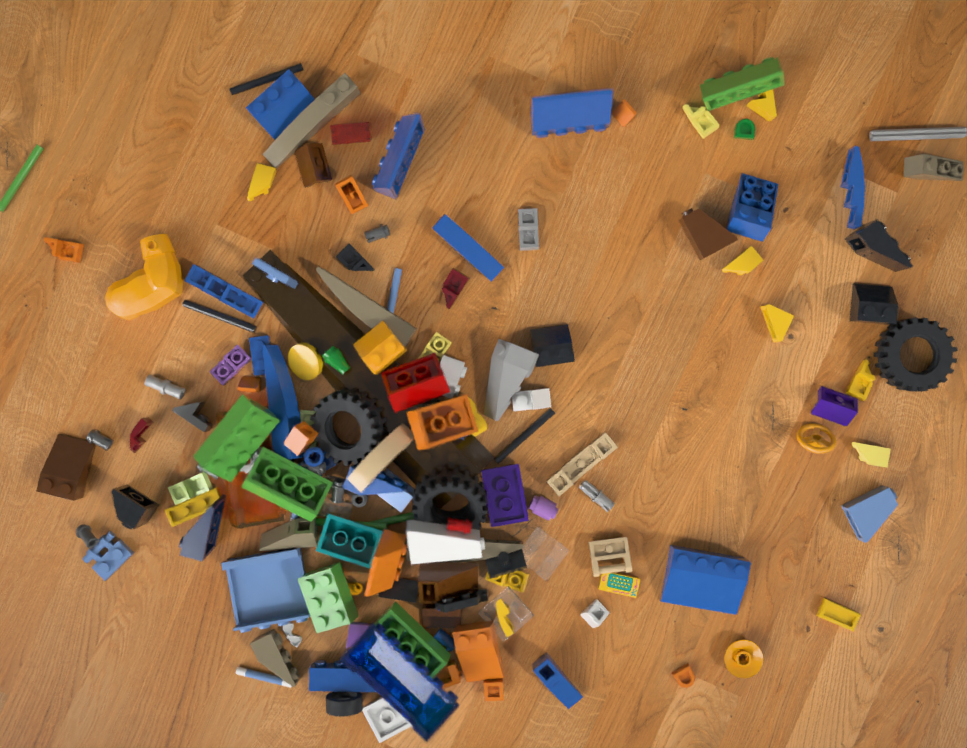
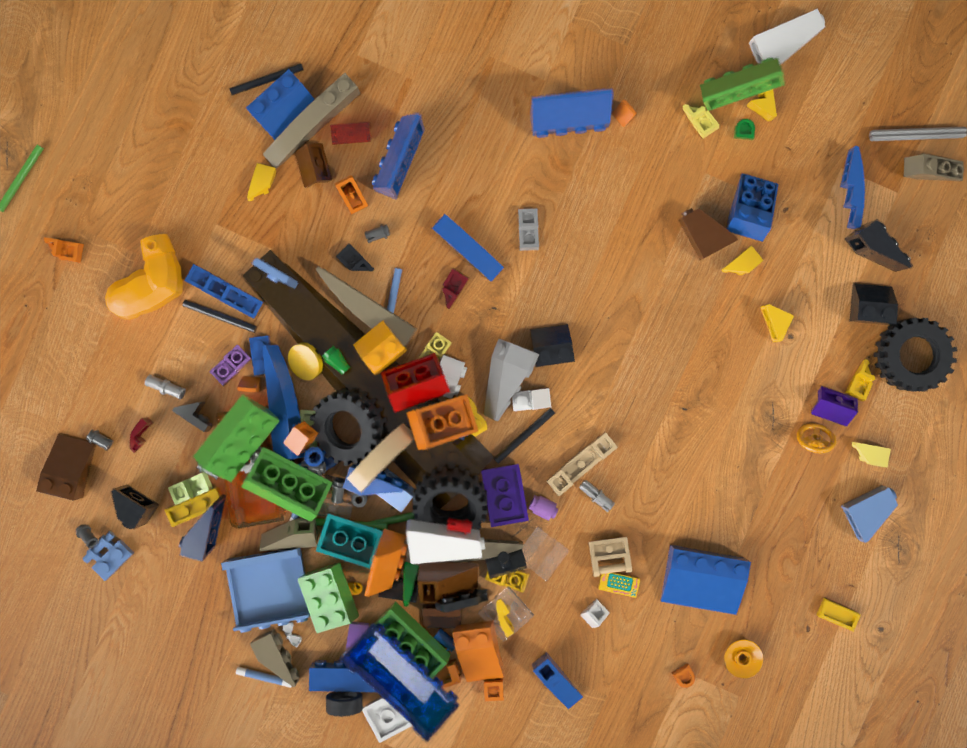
(410, 576): none -> green slope
(787, 38): none -> white slope

